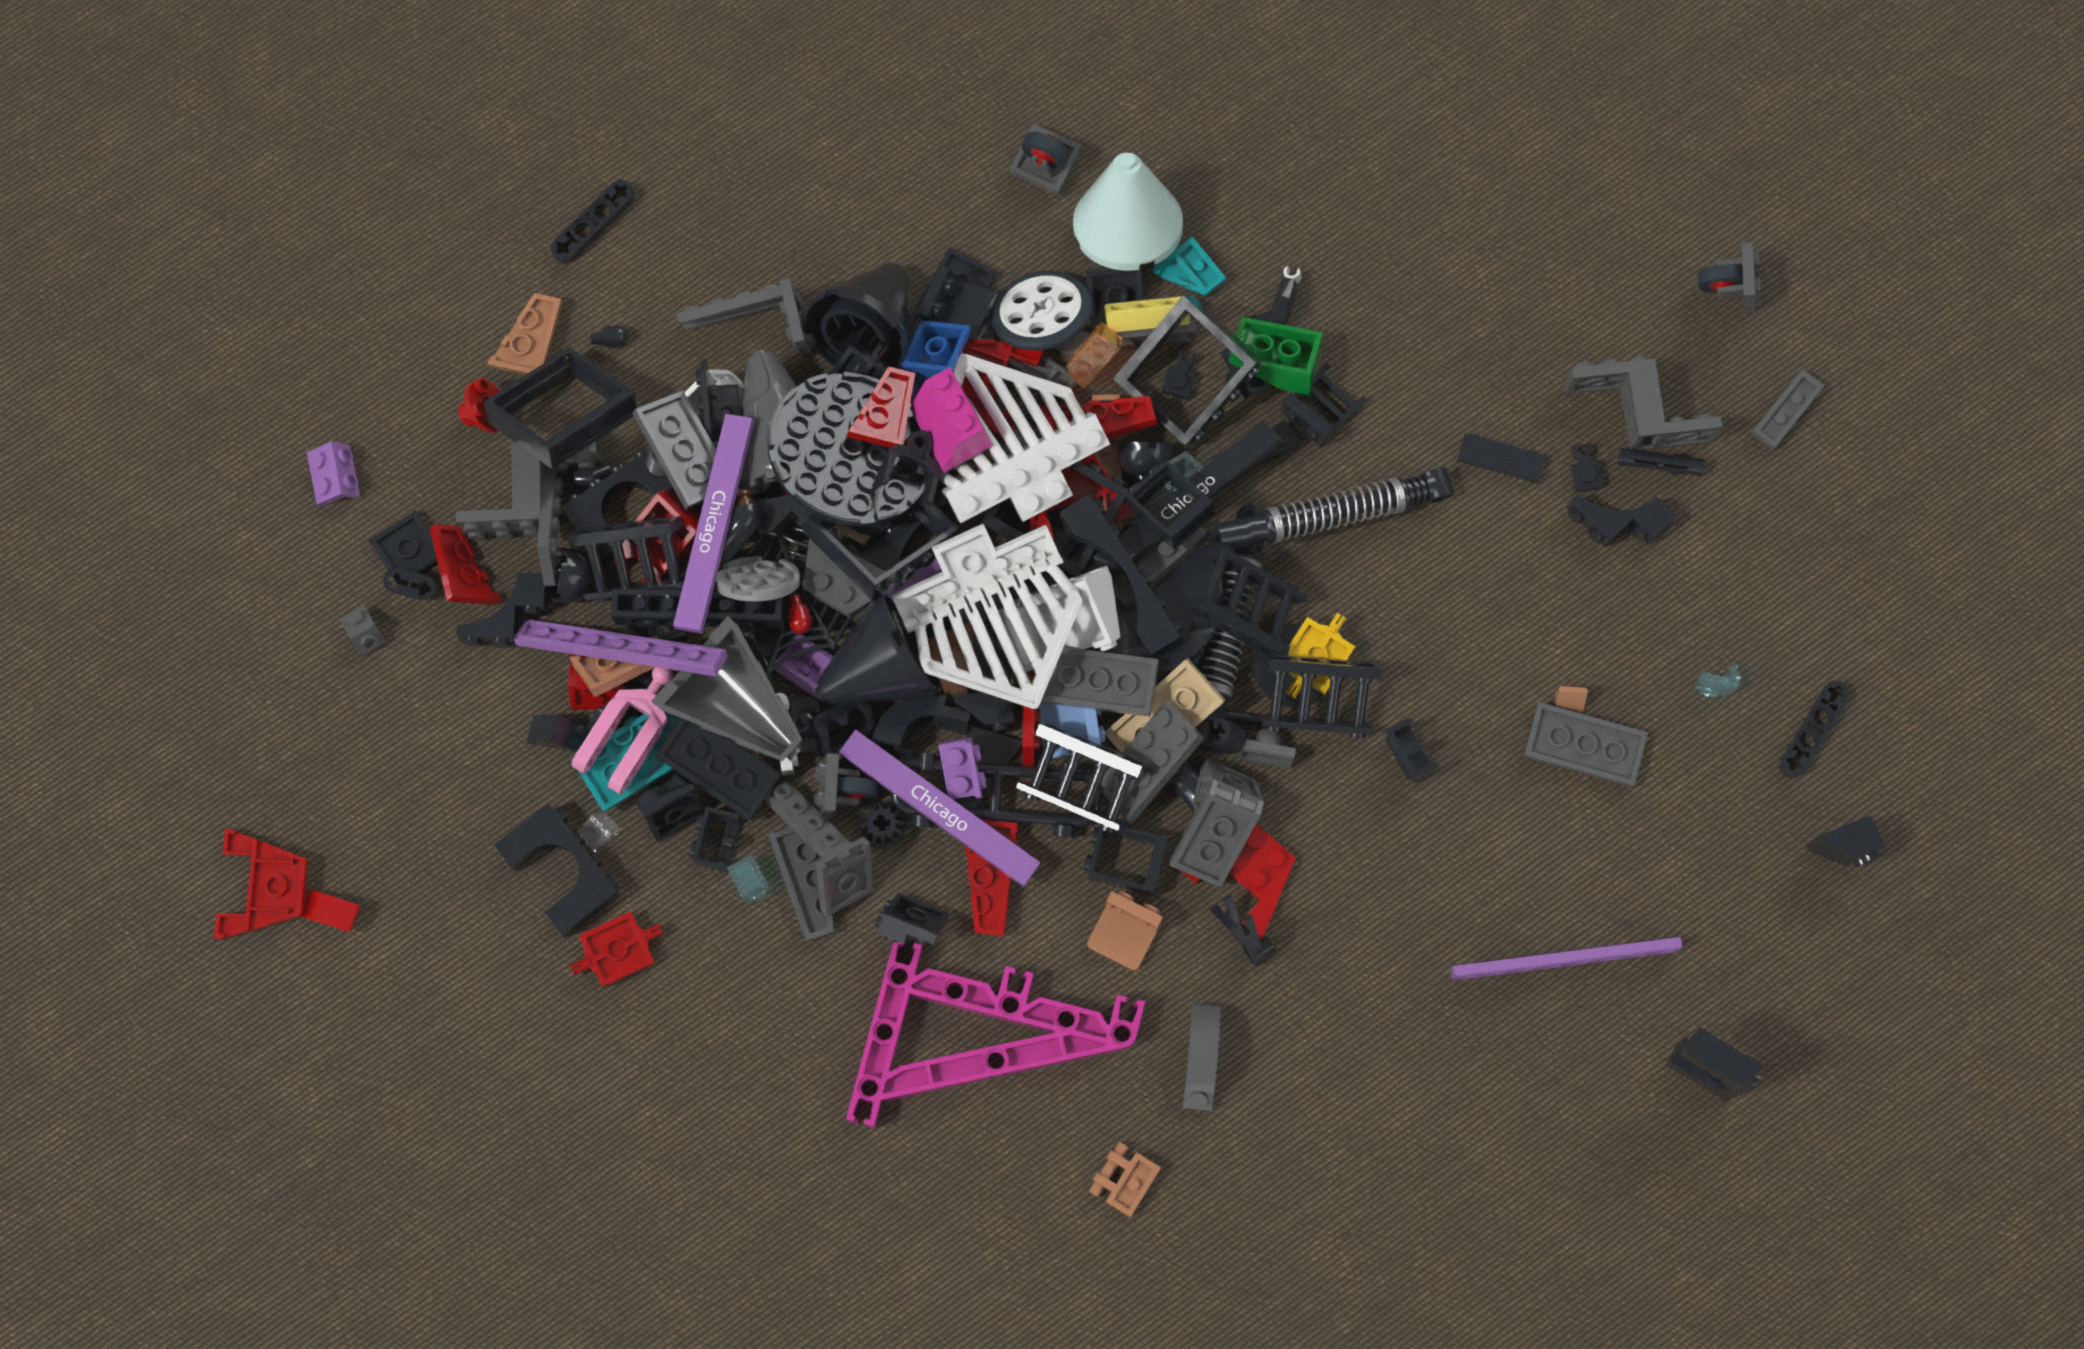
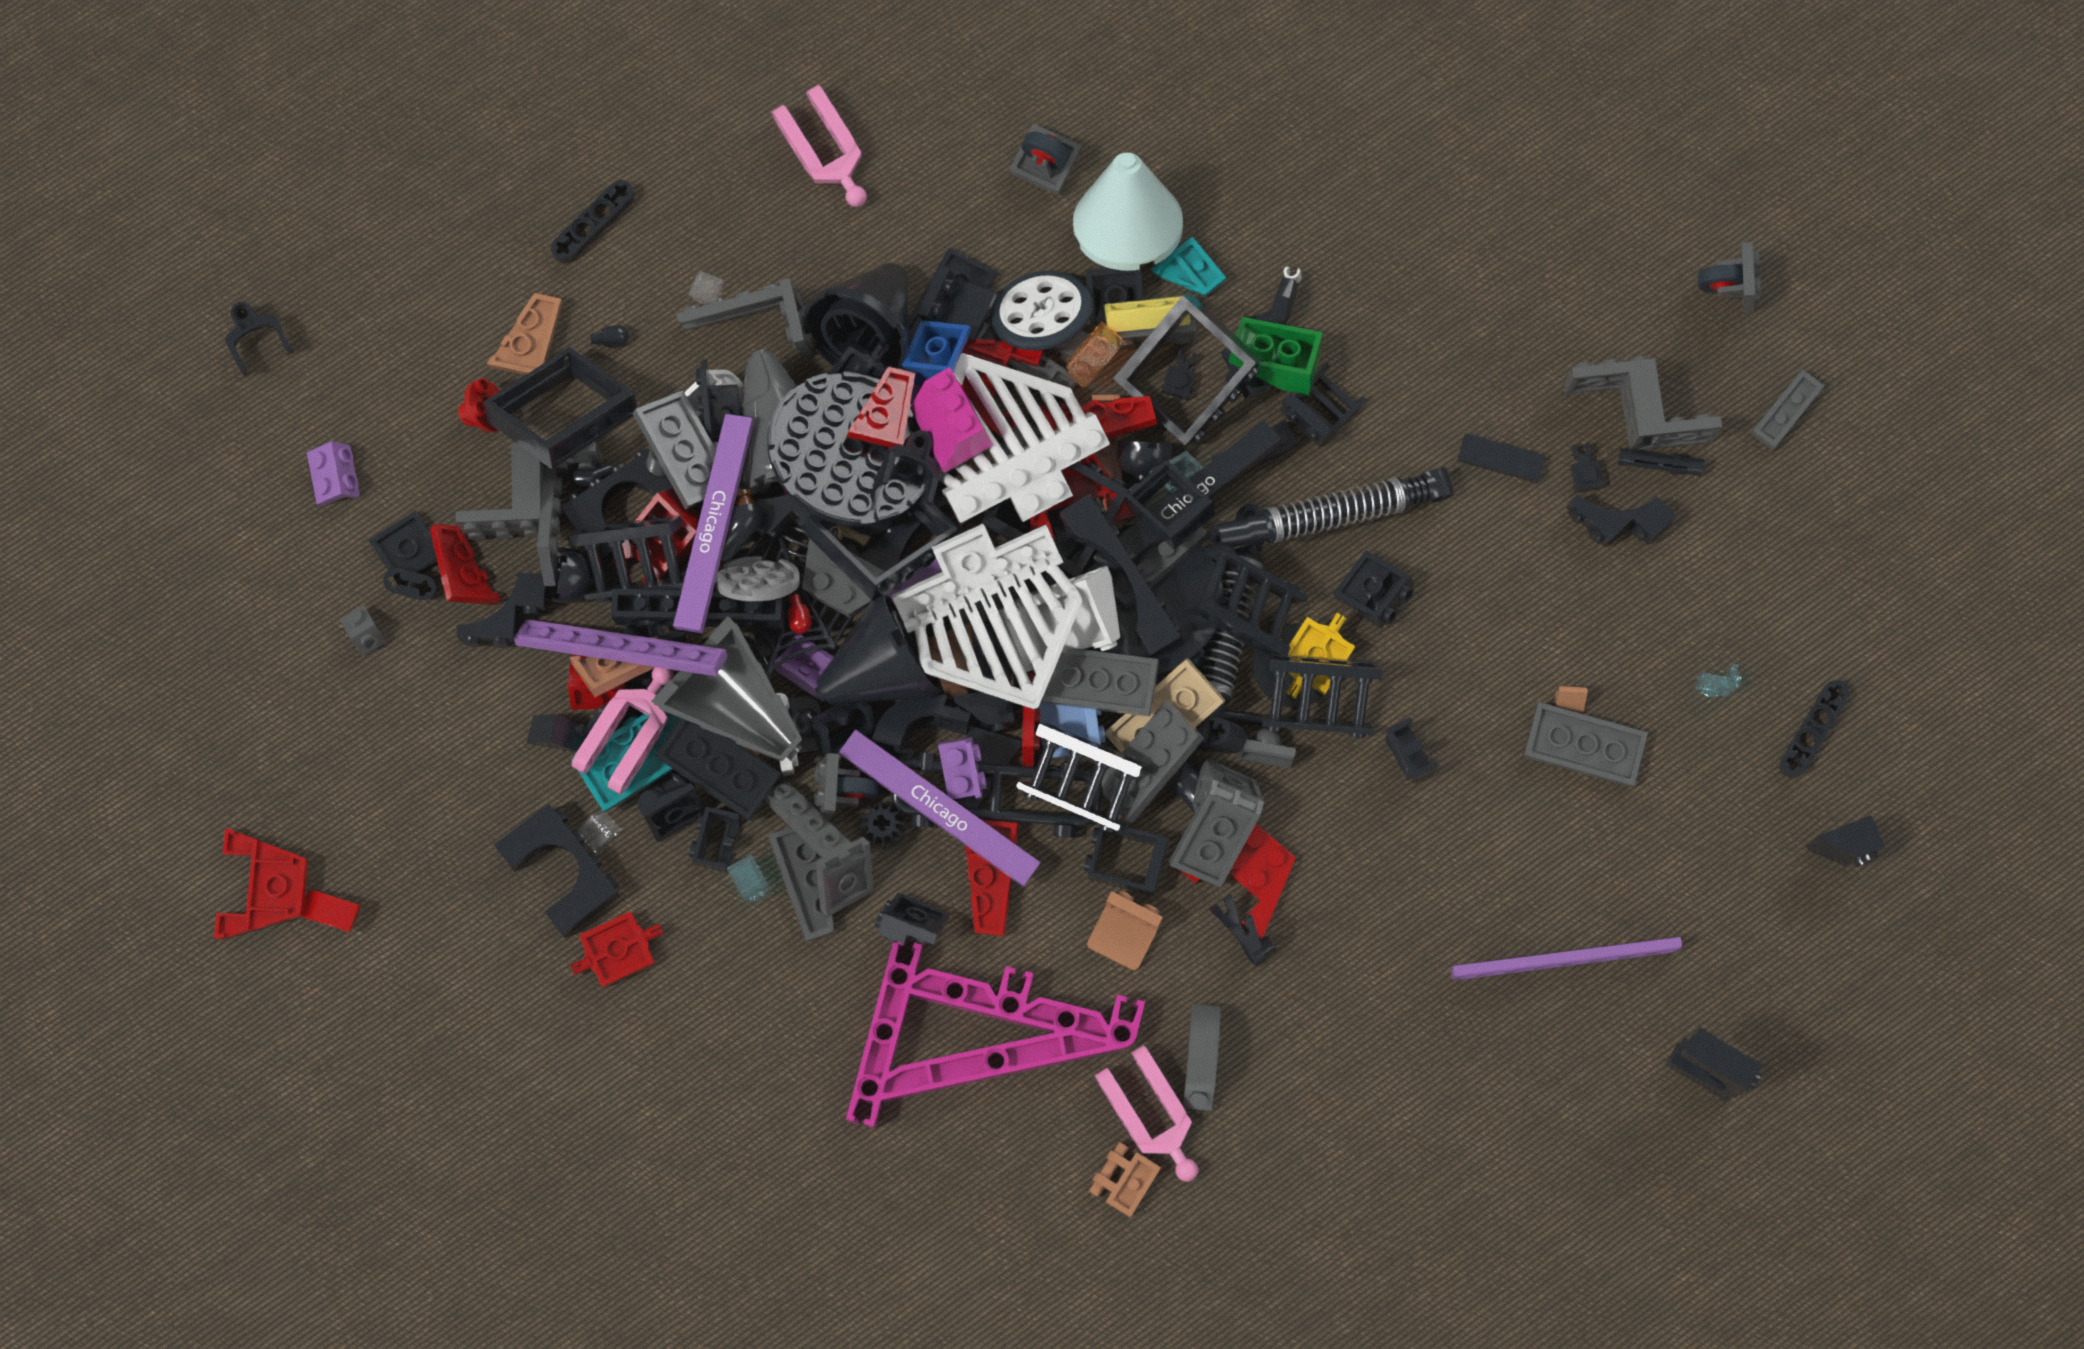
(247, 325): none -> black piece
(706, 288): none -> clear tile
(840, 169): none -> bright pink piece
(1170, 1140): none -> bright pink piece
(1375, 589): none -> black plate

